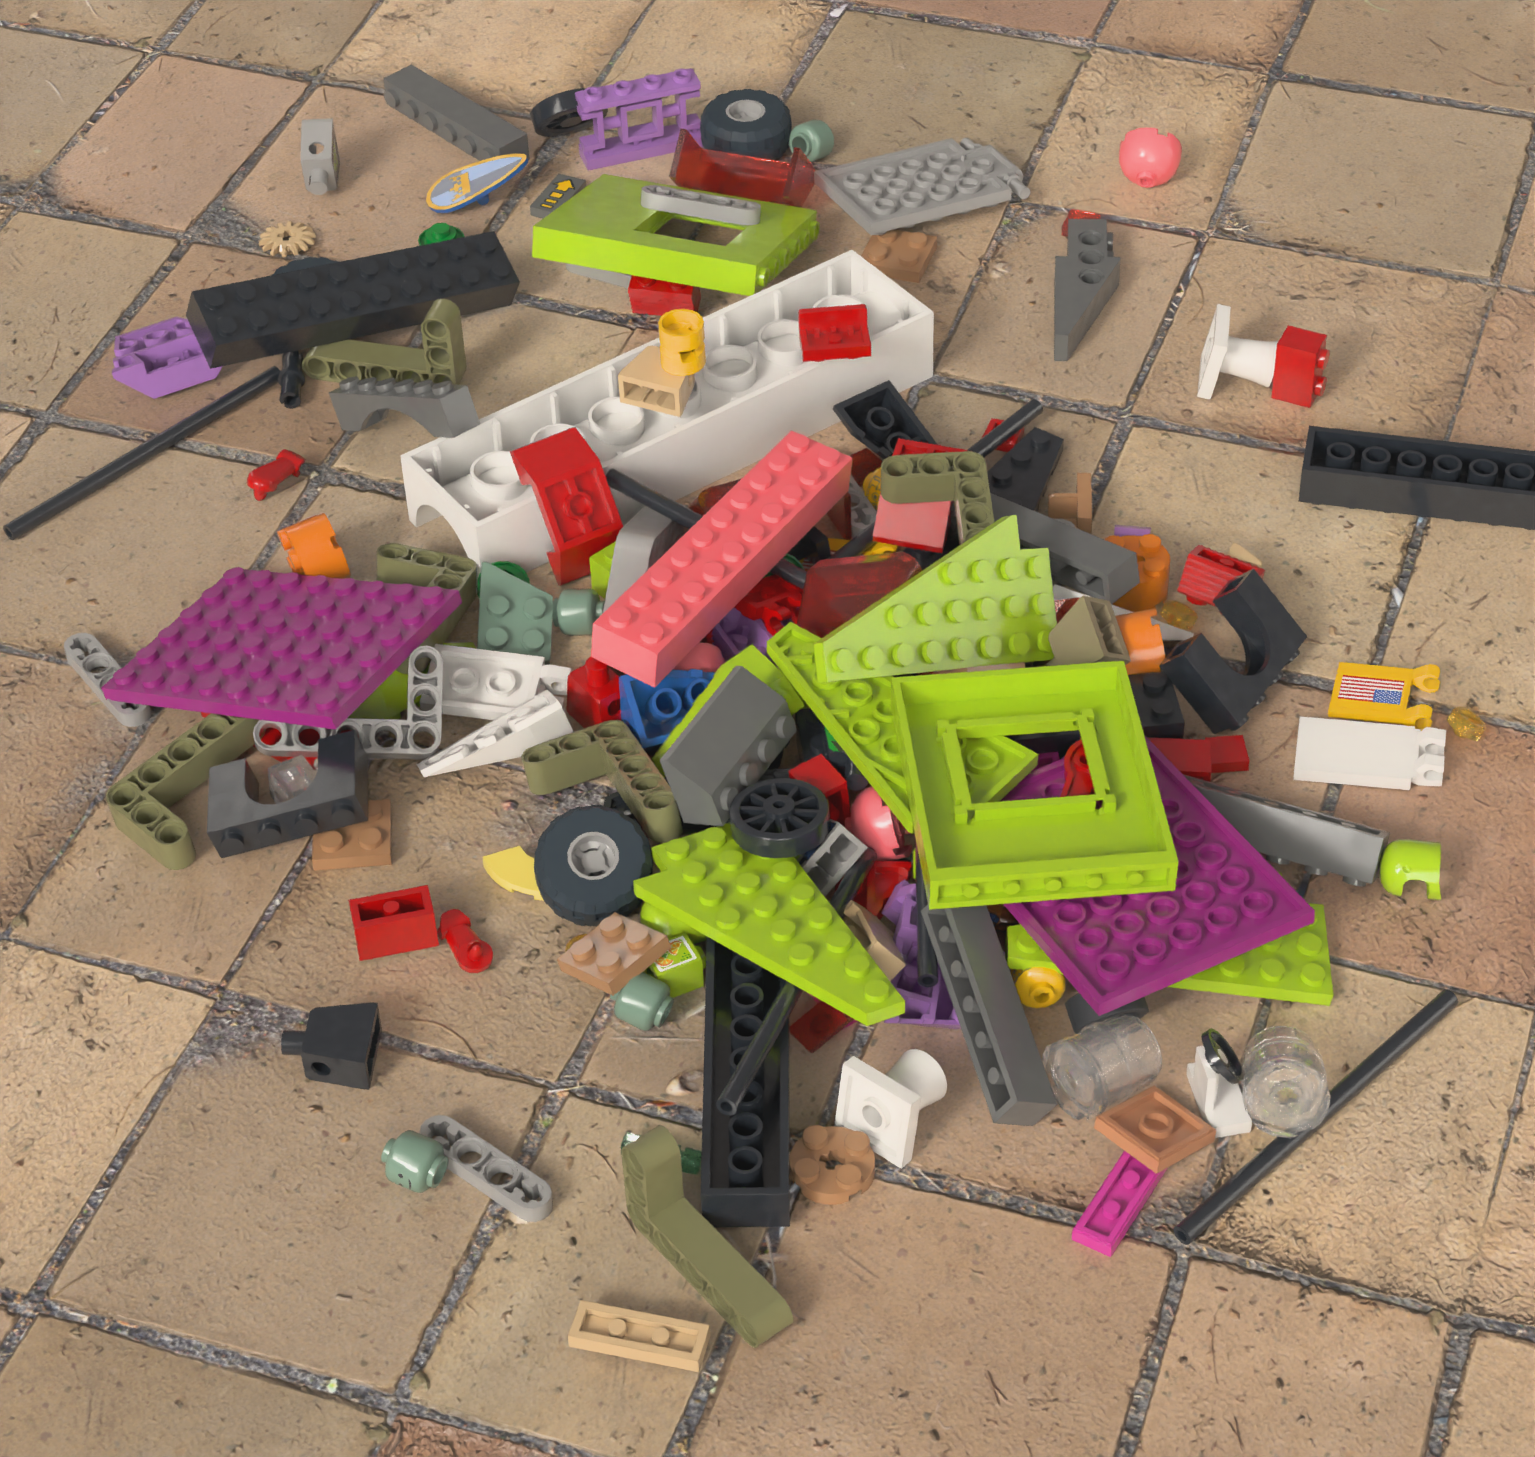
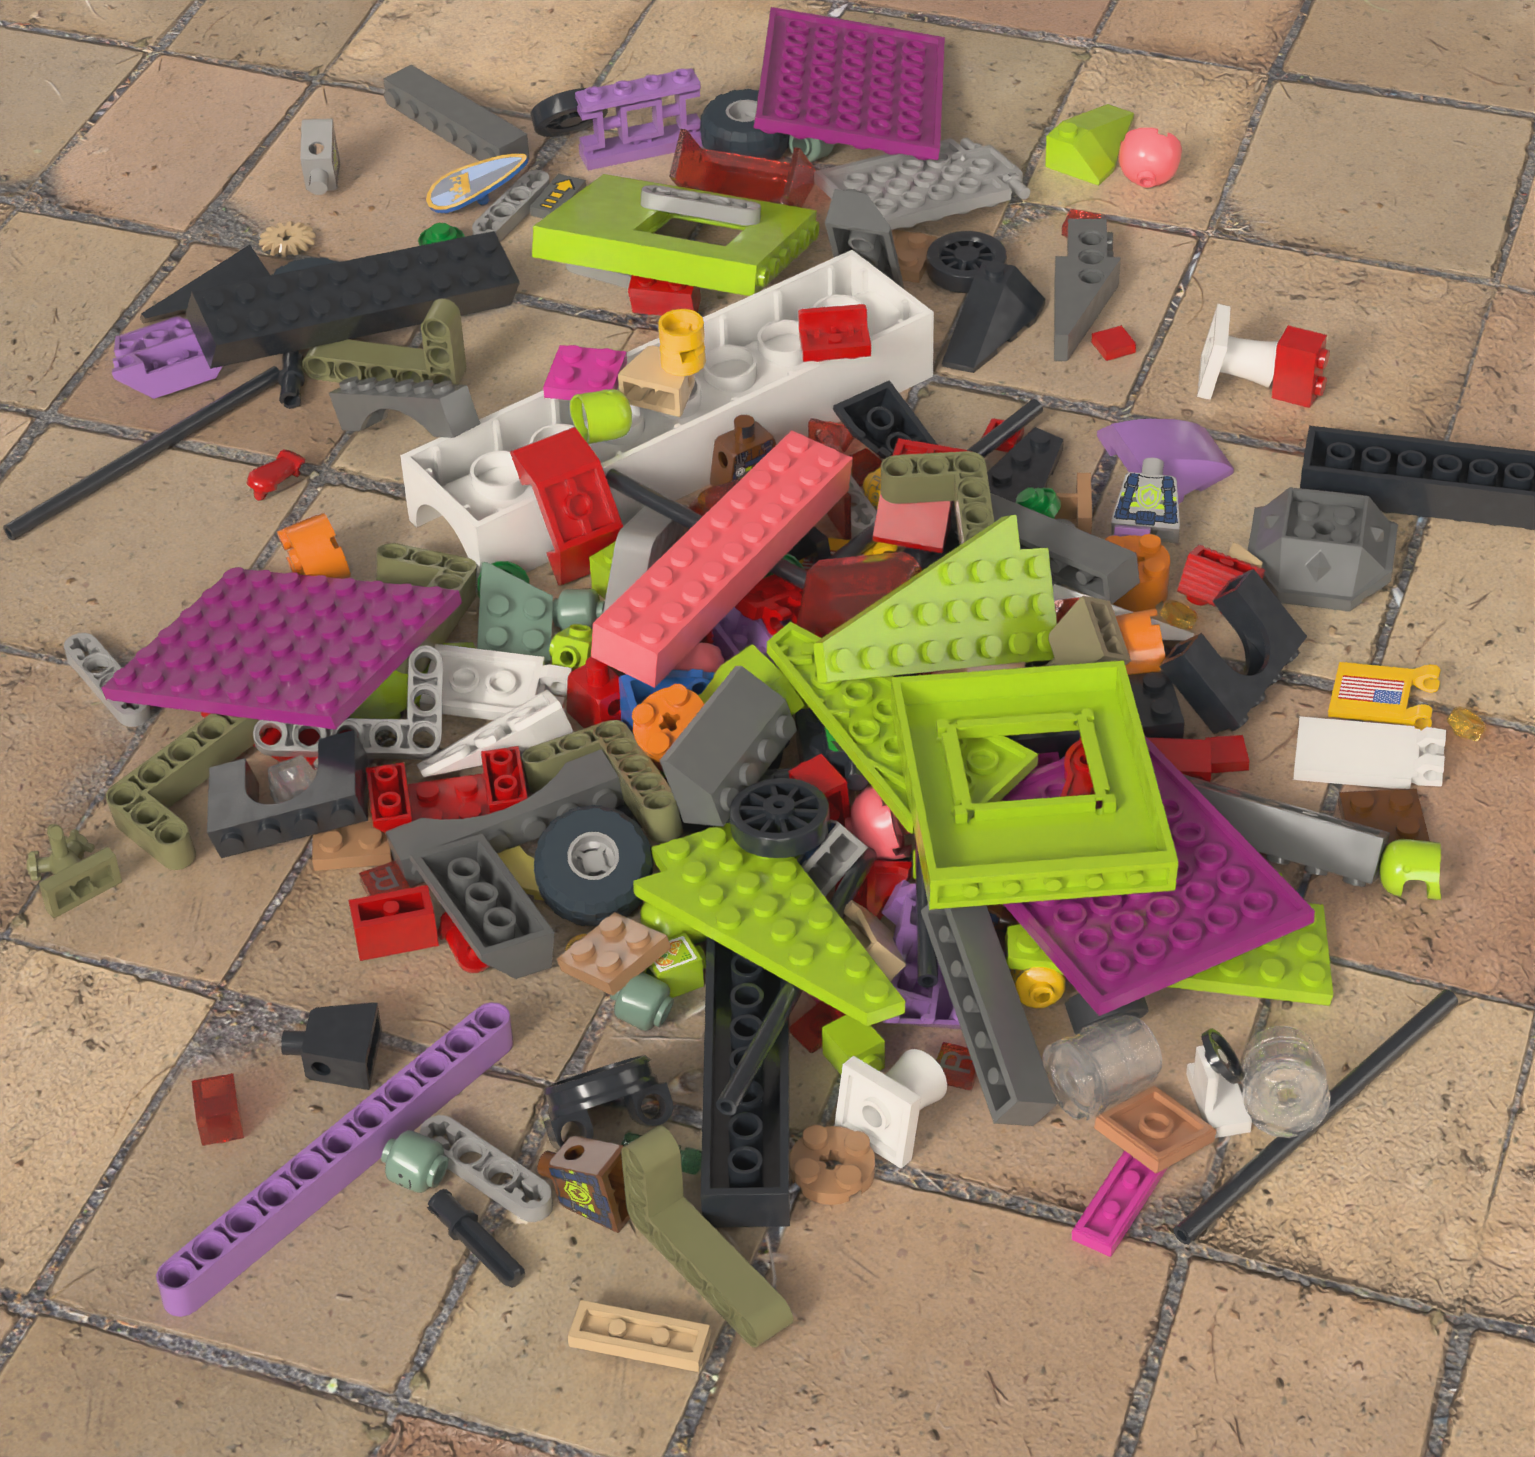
(72, 879): none -> olive piece
(217, 1109): none -> clear red brick
(237, 268): none -> black wedge
(333, 1160): none -> medium lavender beam
(383, 879): none -> clear red tile
(462, 797): none -> red slope
(464, 1226): none -> black axle
(488, 905): none -> dark grey slope
(528, 188): none -> light grey beam
(571, 646): none -> lime brick
(579, 783): none -> dark grey arch
(583, 371): none -> dark pink plate
(589, 1180): none -> reddish brown torso
(606, 413): none -> lime helmet
(626, 1079): none -> black piece
(663, 718): none -> orange brick
(739, 450): none -> reddish brown torso
(831, 434): none -> clear red bracket
(851, 84): none -> magenta plate
(851, 1038): none -> lime brick
(859, 226): none -> dark grey slope
(957, 1066): none -> clear red tile
(959, 255): none -> black wheel
(993, 313): none -> black wedge
(1040, 500): none -> green plate
(1088, 143): none -> lime wedge
(1113, 343): none -> red tile
(1149, 501): none -> torso
(1182, 445): none -> medium lavender wedge
(1323, 548): none -> dark grey piece
(1386, 810): none -> reddish brown plate

